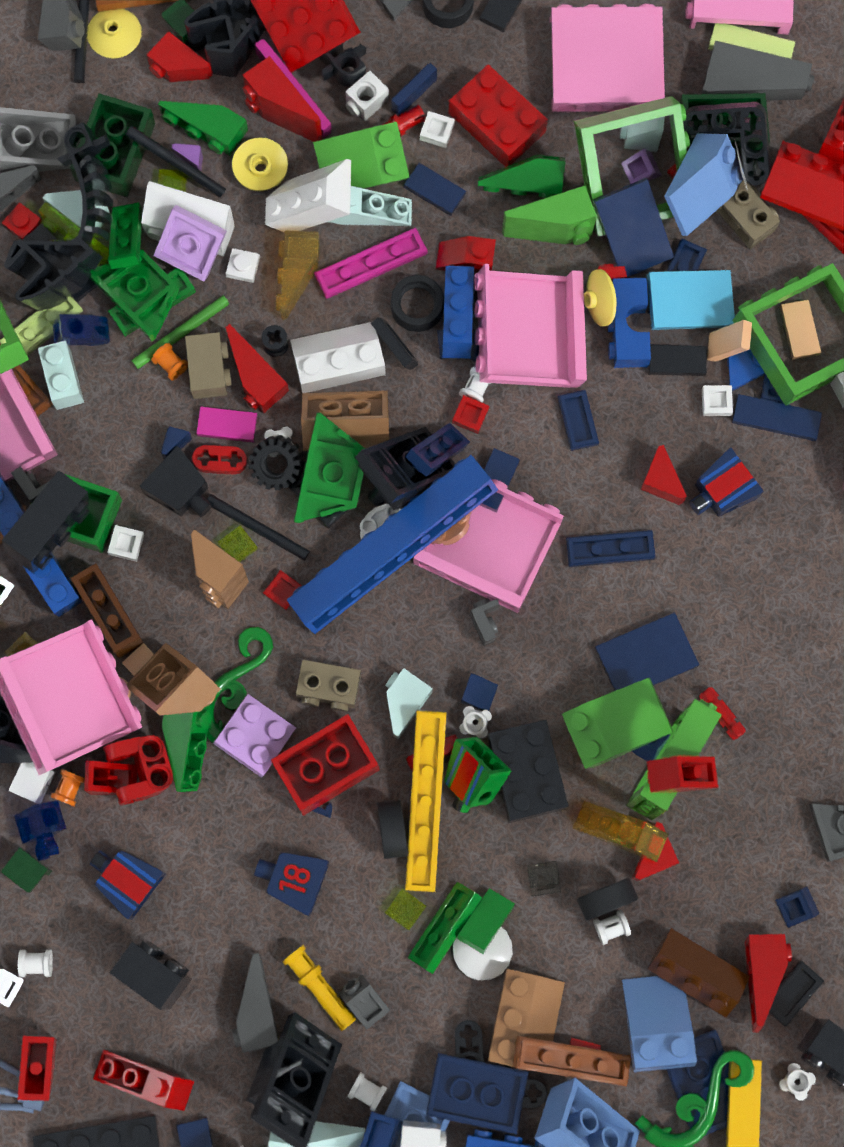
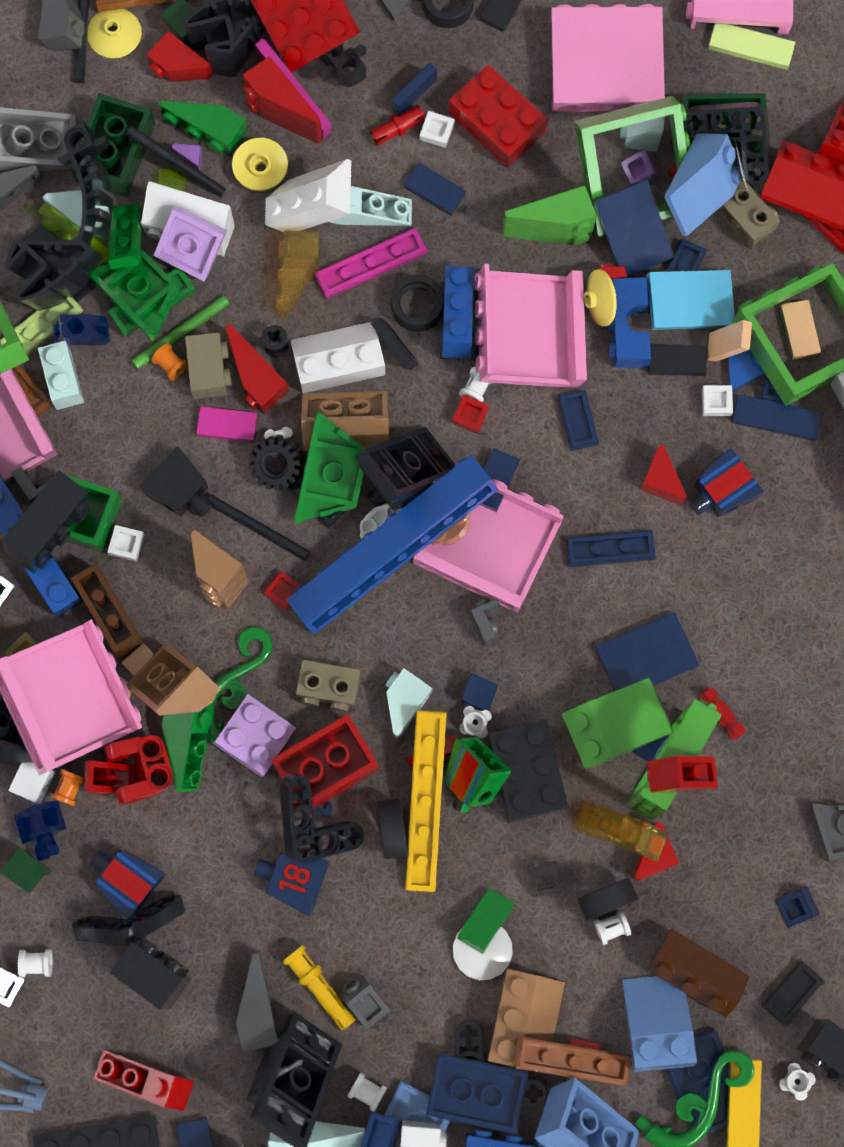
(21, 221): red plate -> none
(36, 1068): red slope -> none
(134, 928): none -> black beam
(173, 438): dark blue slope -> none
(219, 466): red beam -> none
(238, 544): clear neon green tile -> none
(242, 265): white plate -> none
(305, 831): none -> black beam
(369, 86): white brick -> none
(374, 155): bright green slope -> none
(405, 909): clear neon green tile -> none
(437, 449): dark blue plate -> none
(444, 927): green plate -> none
(466, 252): red slope -> none
(534, 174): green slope -> none
(746, 70): dark grey slope -> none
(766, 963): red slope -> none

